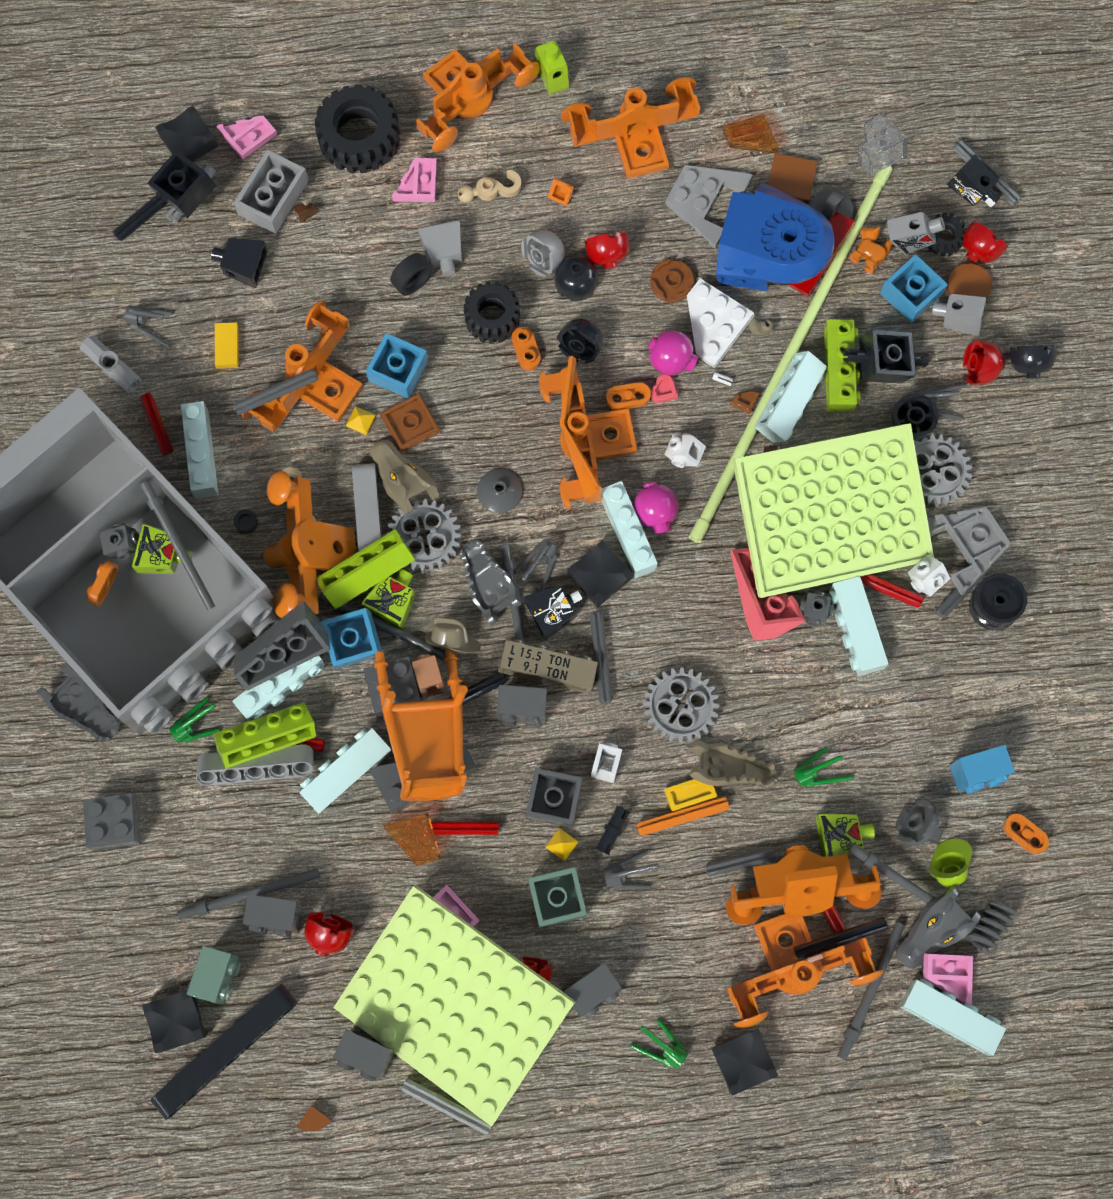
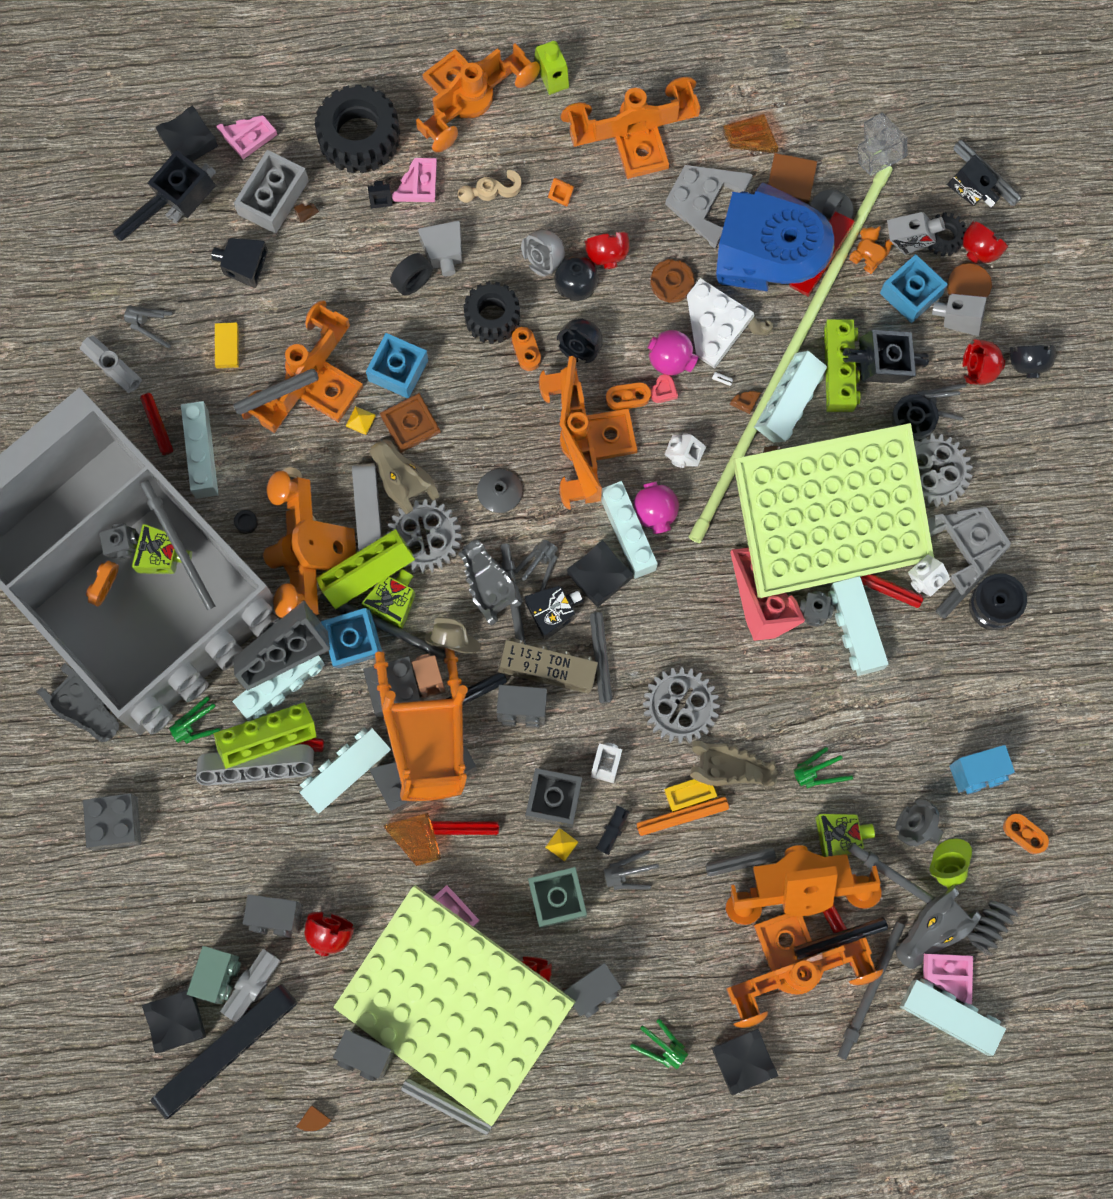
(202, 908): dark grey bar -> none
(250, 985): none -> light grey piece
(380, 195): none -> black tile

